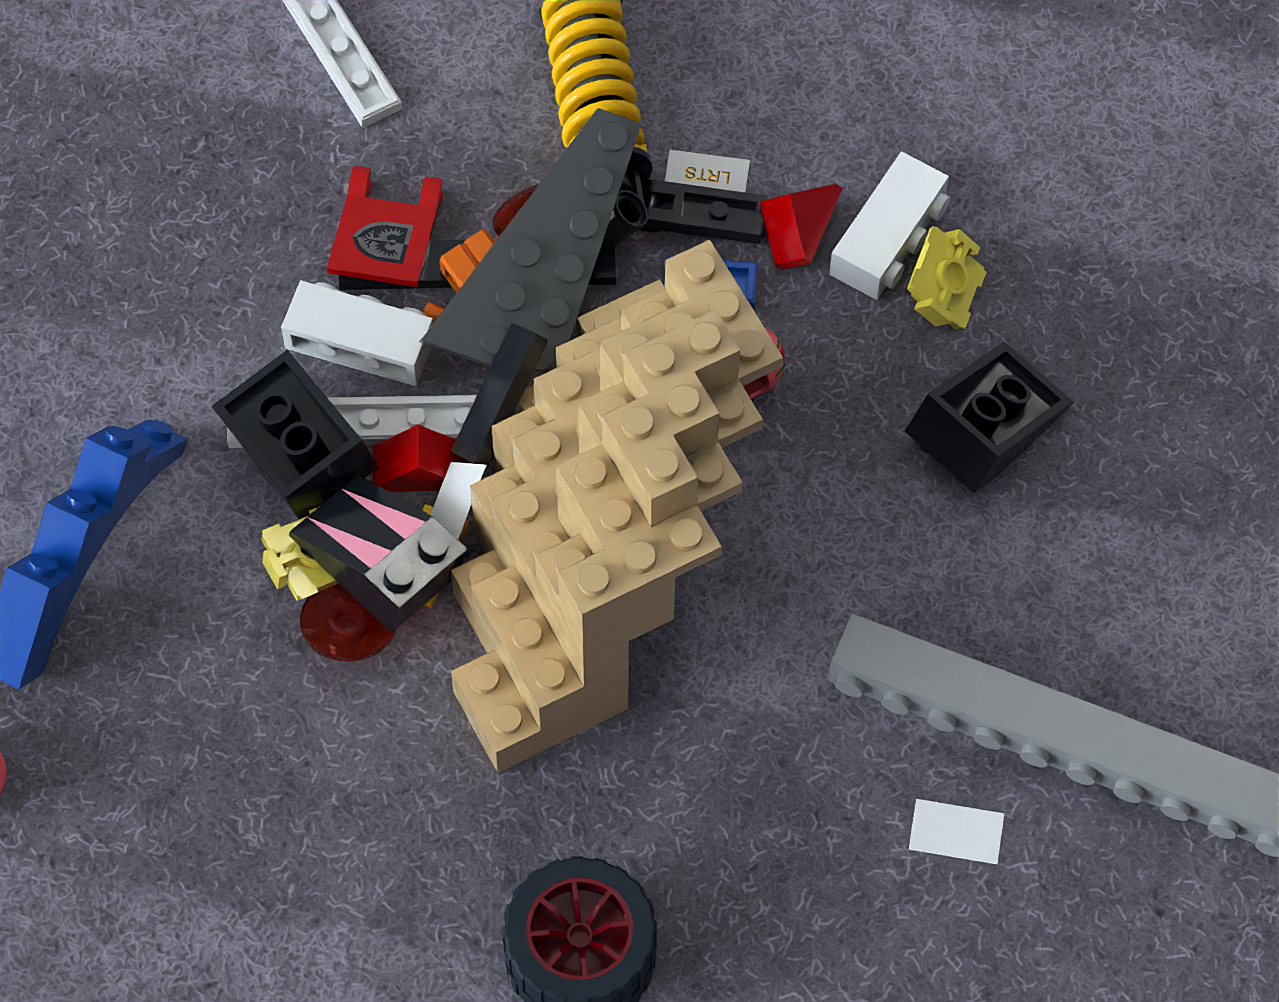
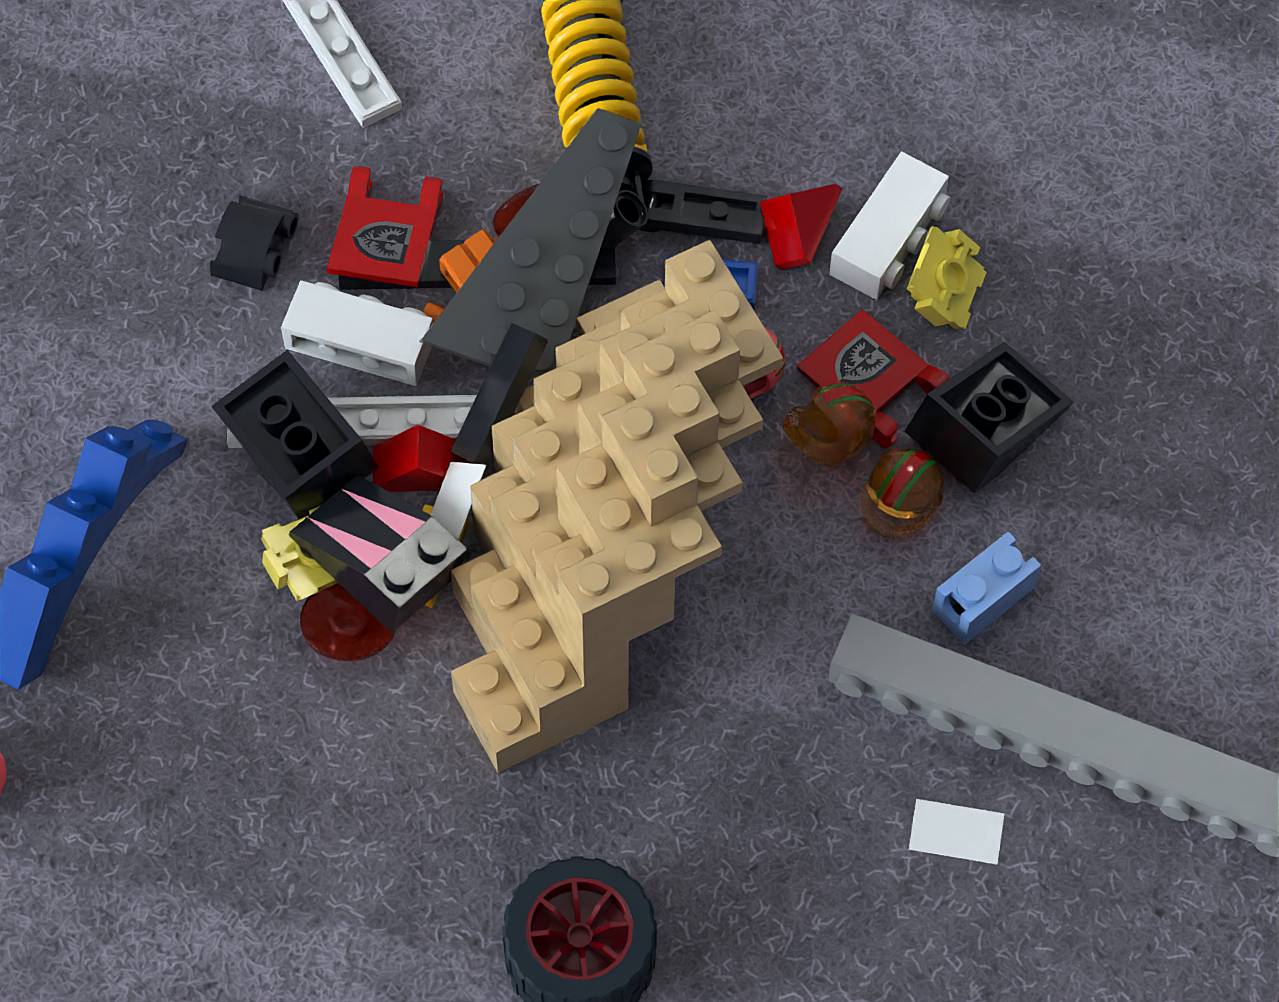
(250, 241): none -> black cylinder
(707, 170): white sticker -> none
(839, 417): none -> clear orange helmet
(873, 361): none -> red flag
(903, 486): none -> clear orange helmet
(985, 588): none -> light blue brick

